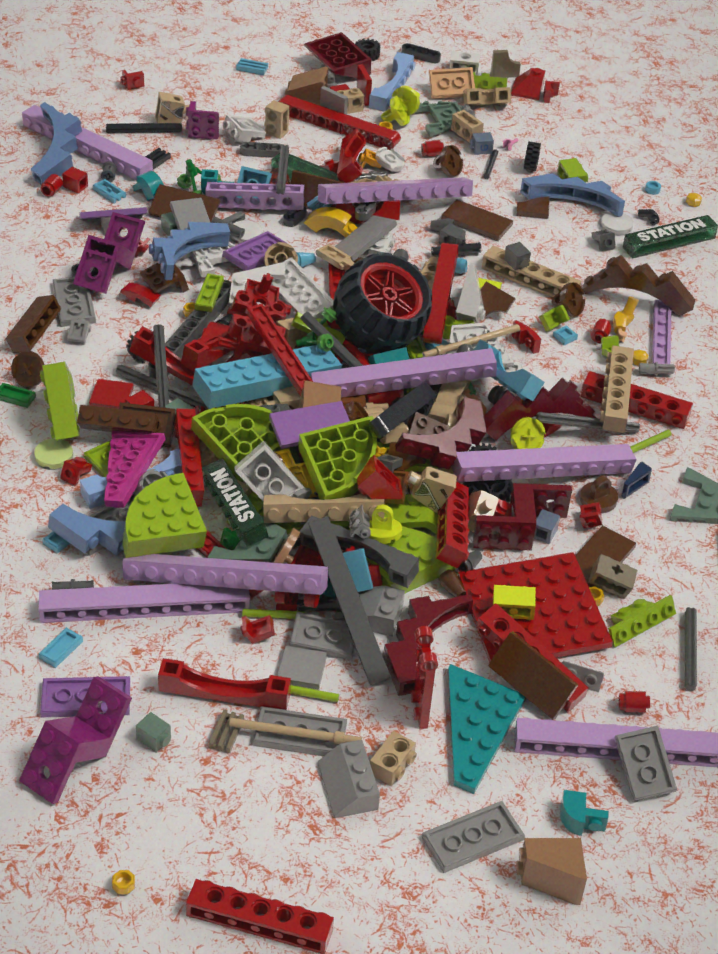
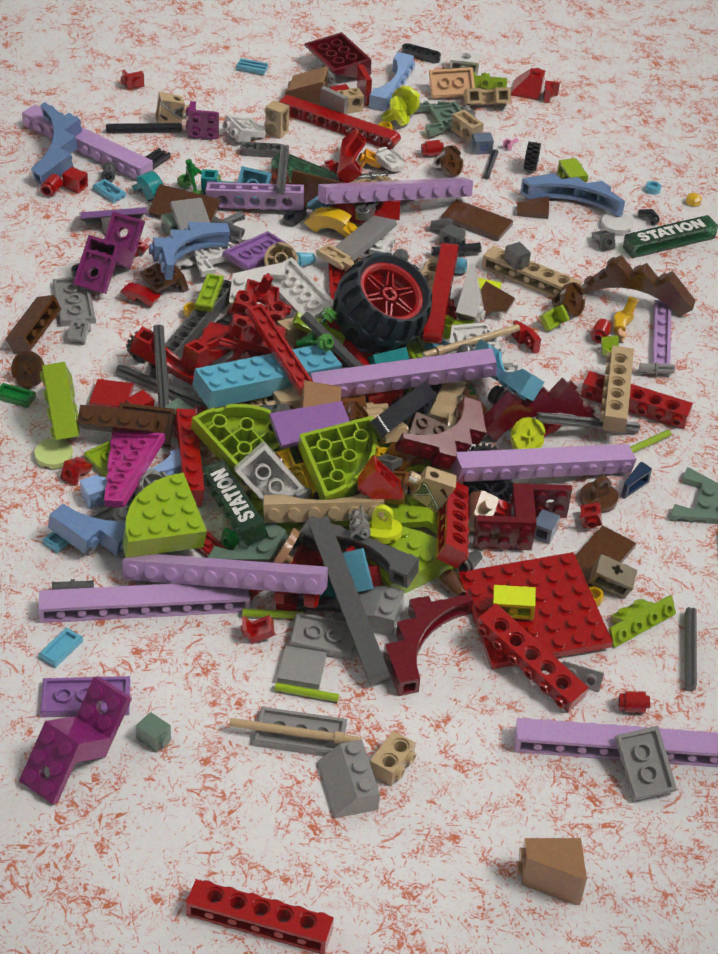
(123, 882): yellow tile -> none
(181, 679): red arch -> none
(212, 744): dark tan tile -> none
(369, 47): black tyre -> none
(425, 675): red hinge -> none
(473, 836): light grey tile -> none
(479, 723): teal wing -> none
(503, 66): dark tan tile -> none
(533, 675): reddish brown tile -> none
(565, 335): medium azure tile -> none
(578, 817): teal brick -> none
(640, 357): yellow tile -> none

